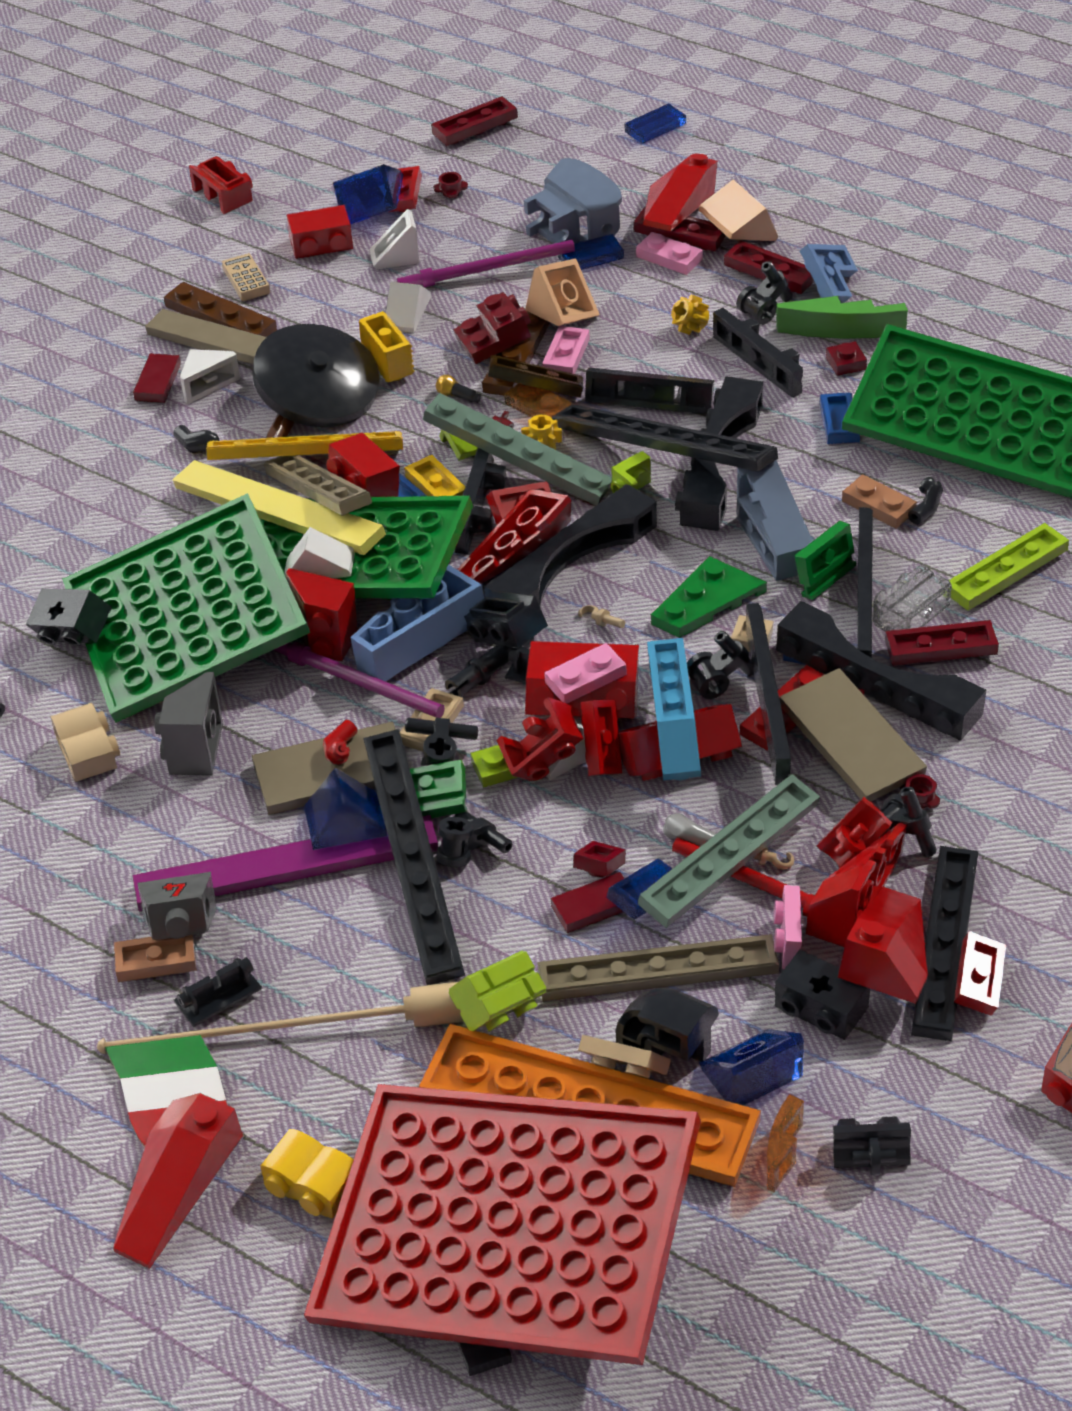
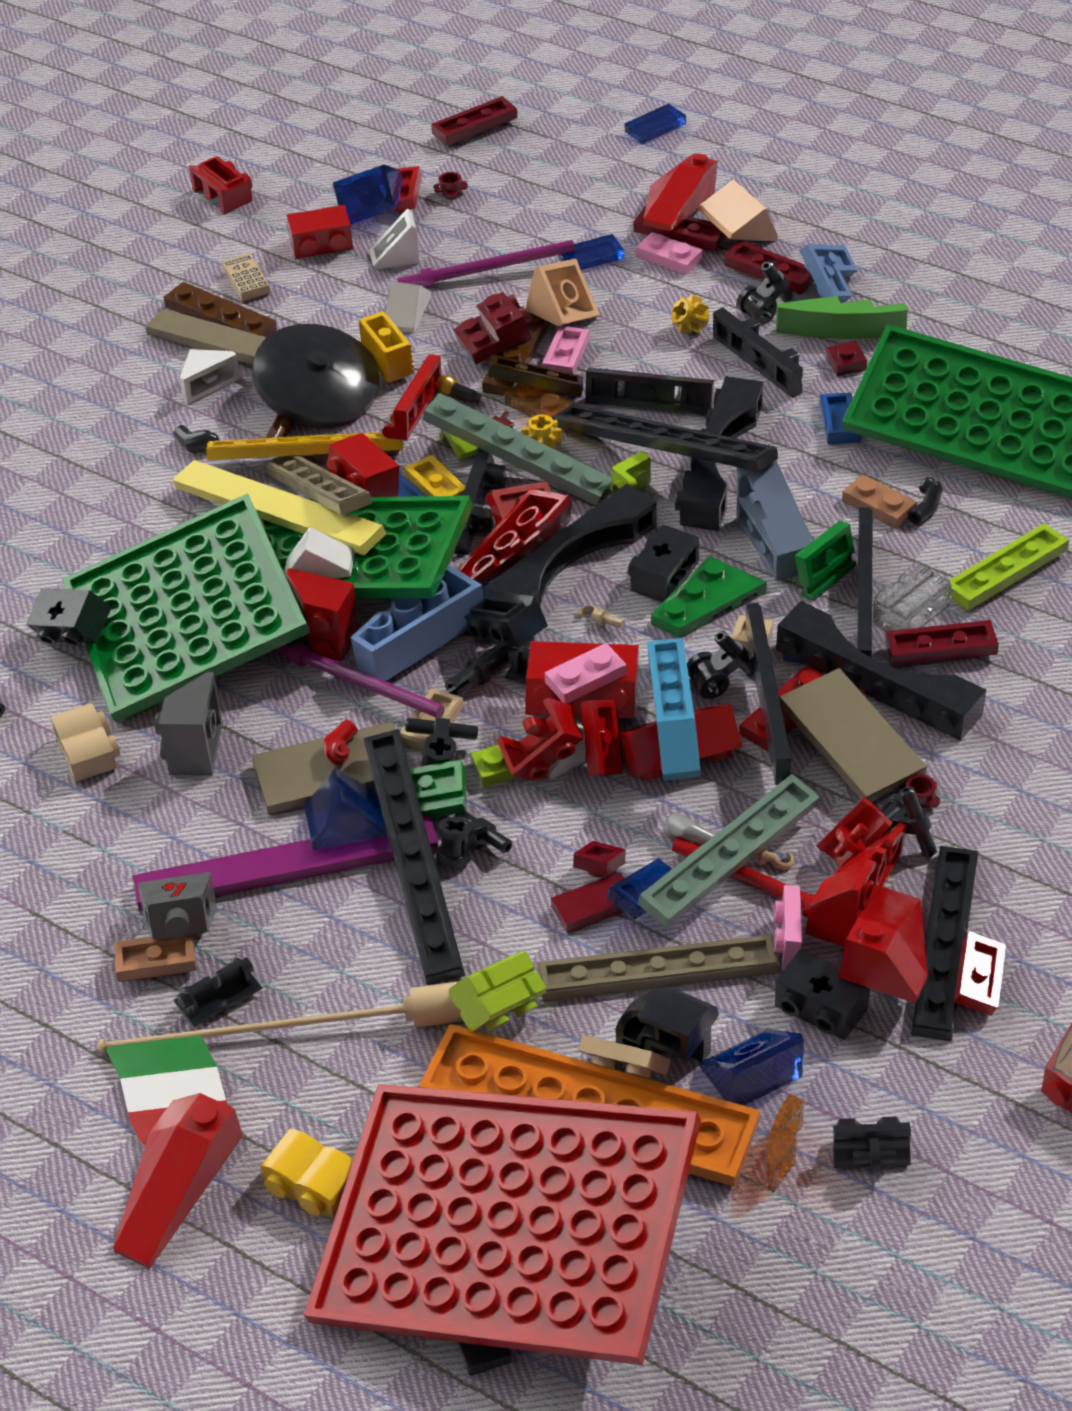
(157, 378): dark red tile -> none
(414, 400): none -> red hinge
(573, 192): sand blue piece -> none
(664, 563): none -> black brick

